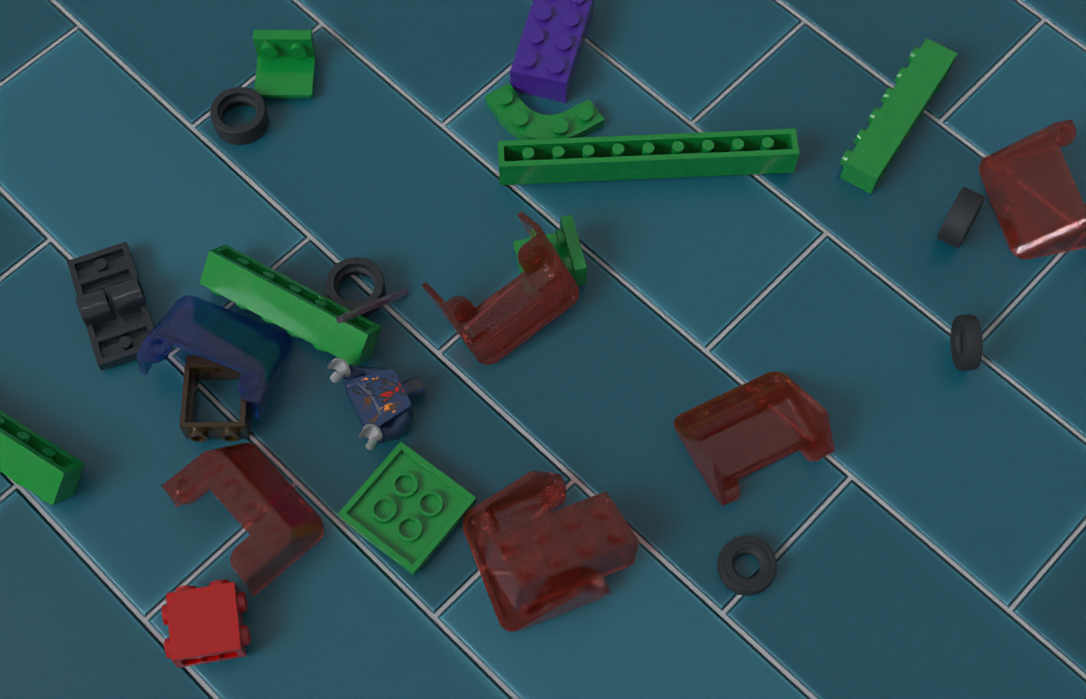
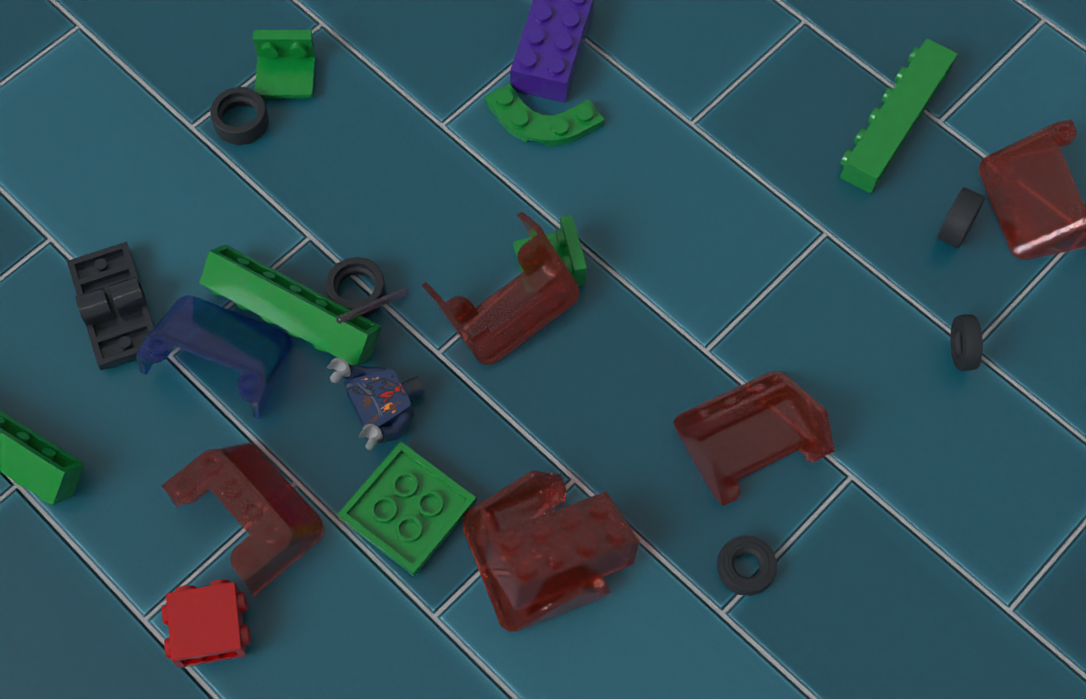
(198, 369): dark brown window -> none
(647, 156): green brick -> none

